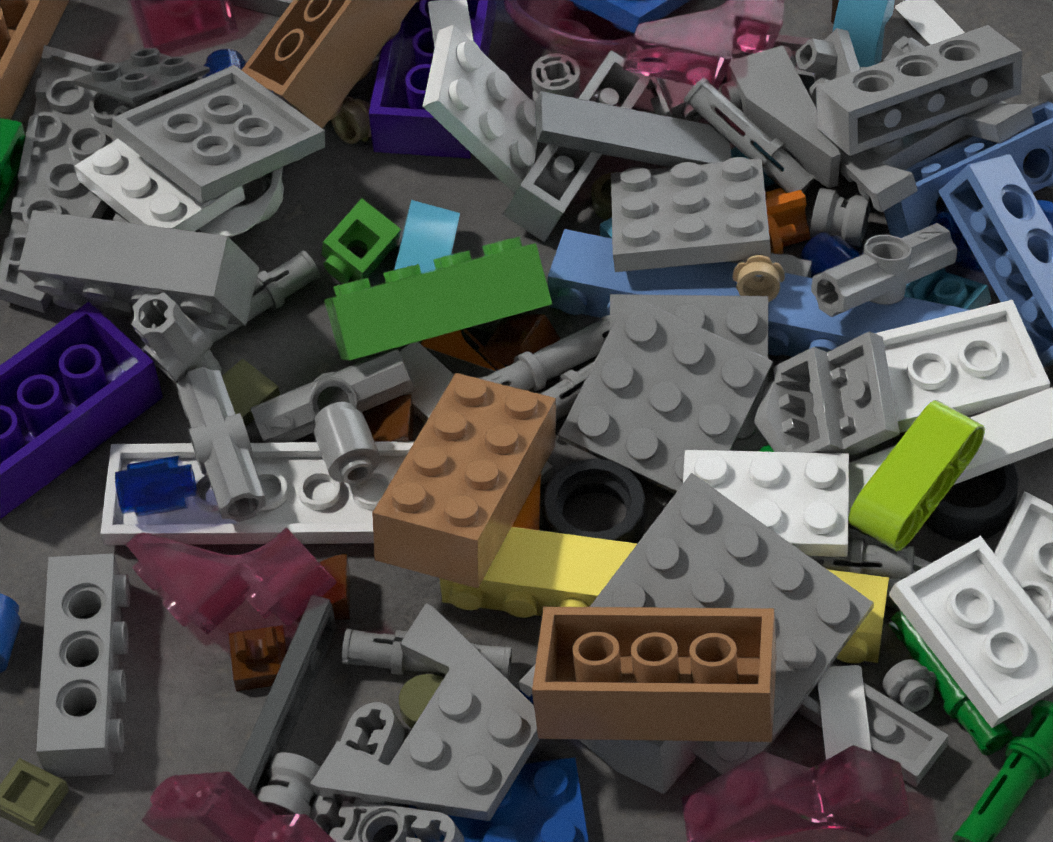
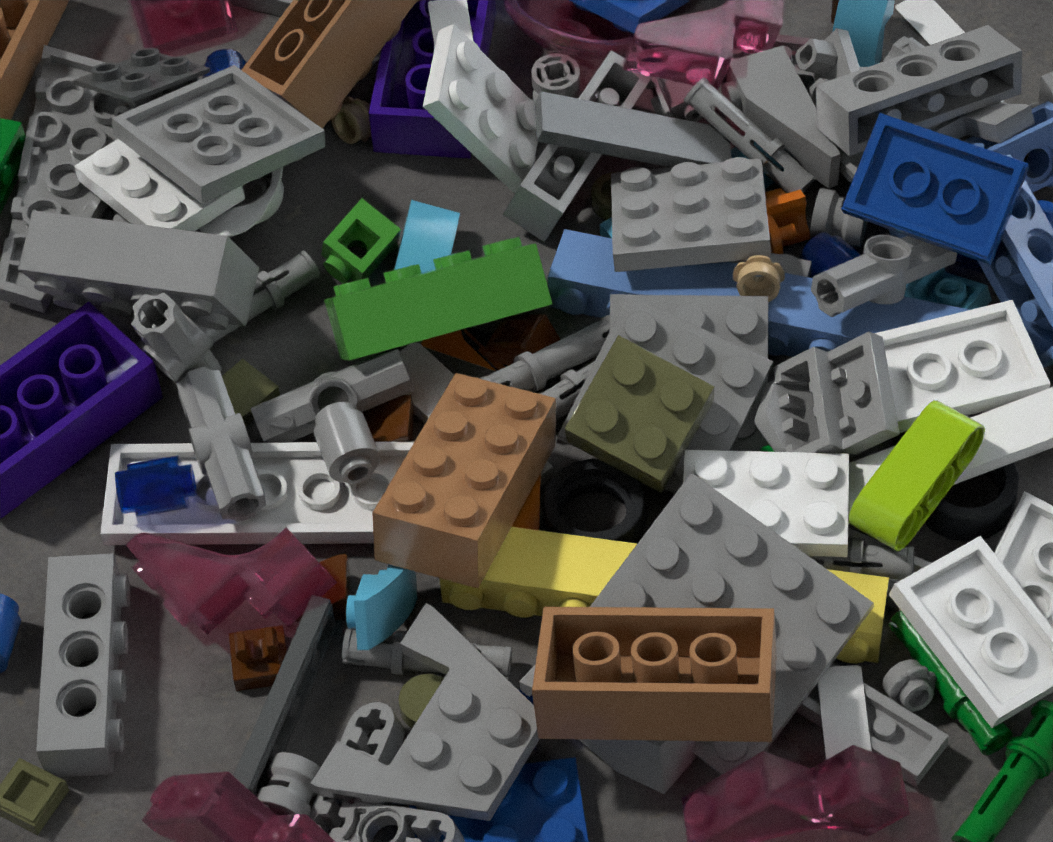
(381, 605): none -> medium azure slope
(639, 413): none -> olive brick
(935, 188): none -> blue tile

